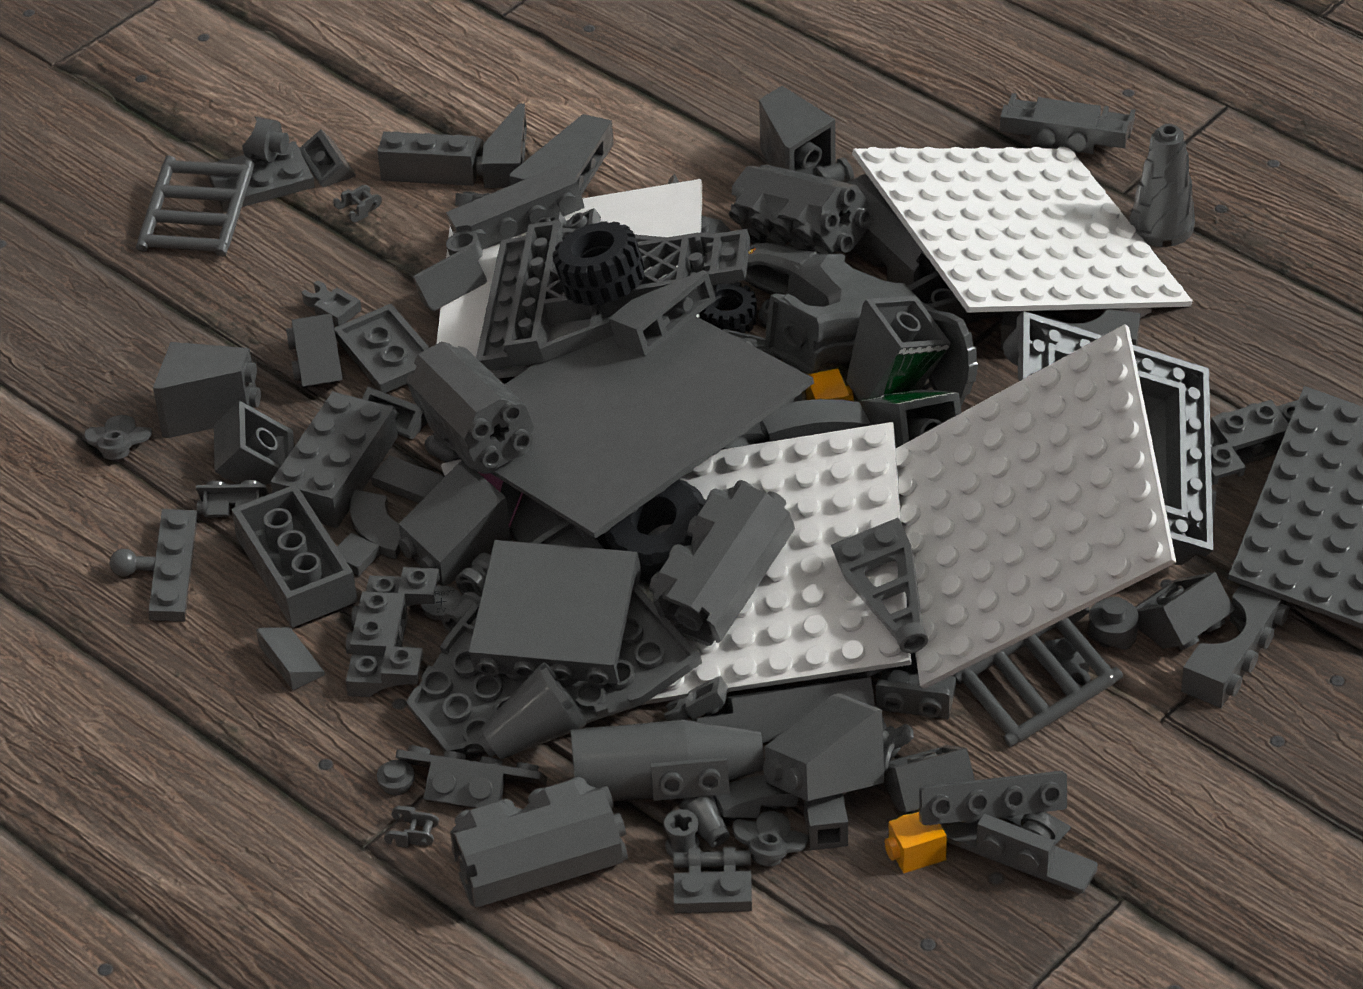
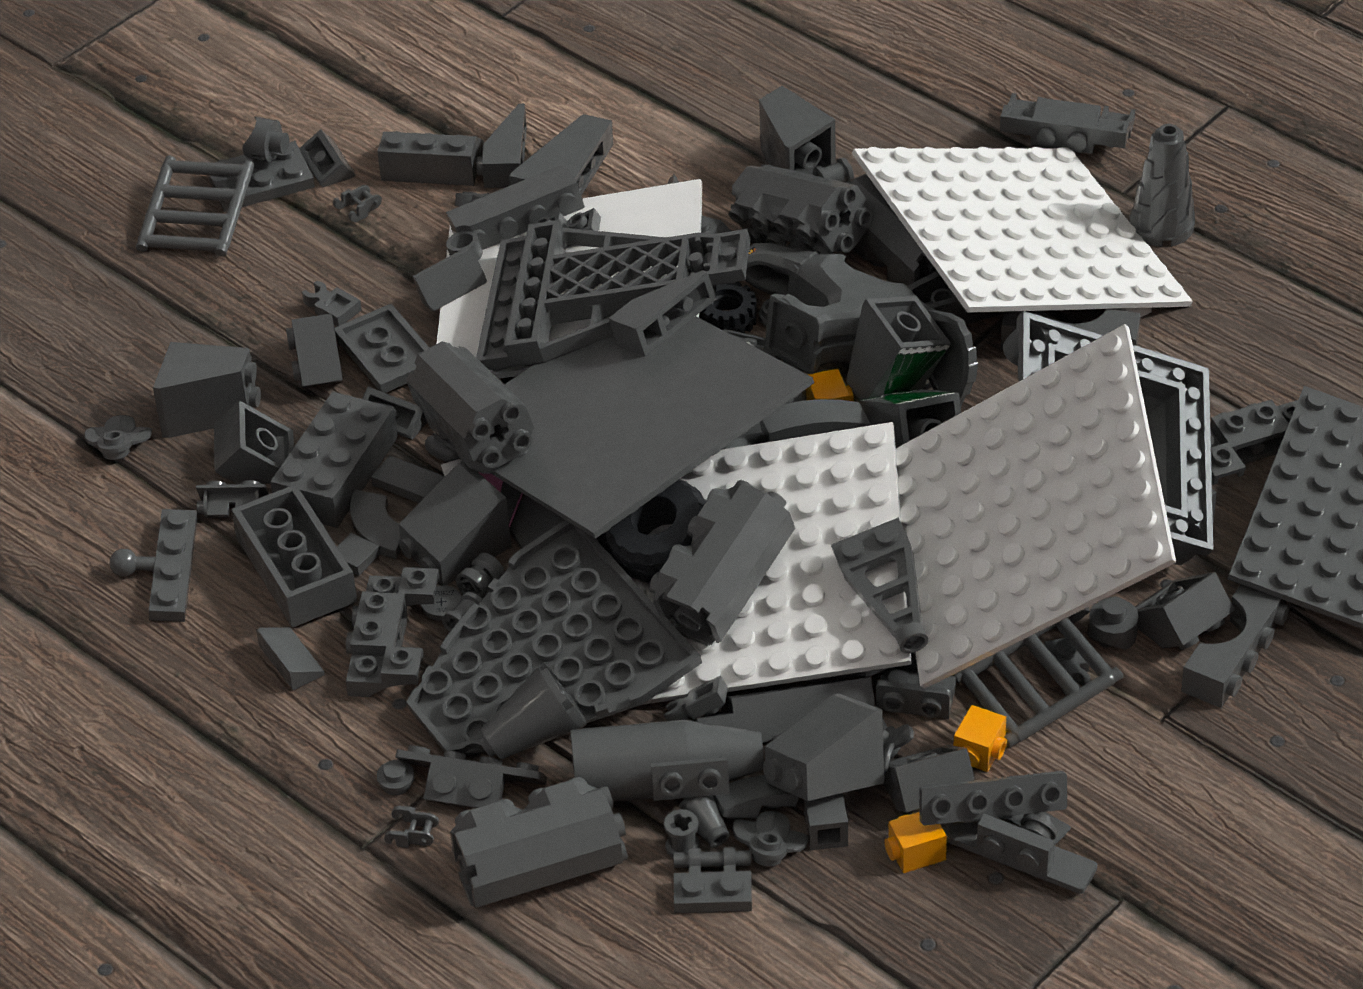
(554, 609): dark grey panel -> none
(598, 263): black tyre -> none
(983, 737): none -> light orange brick

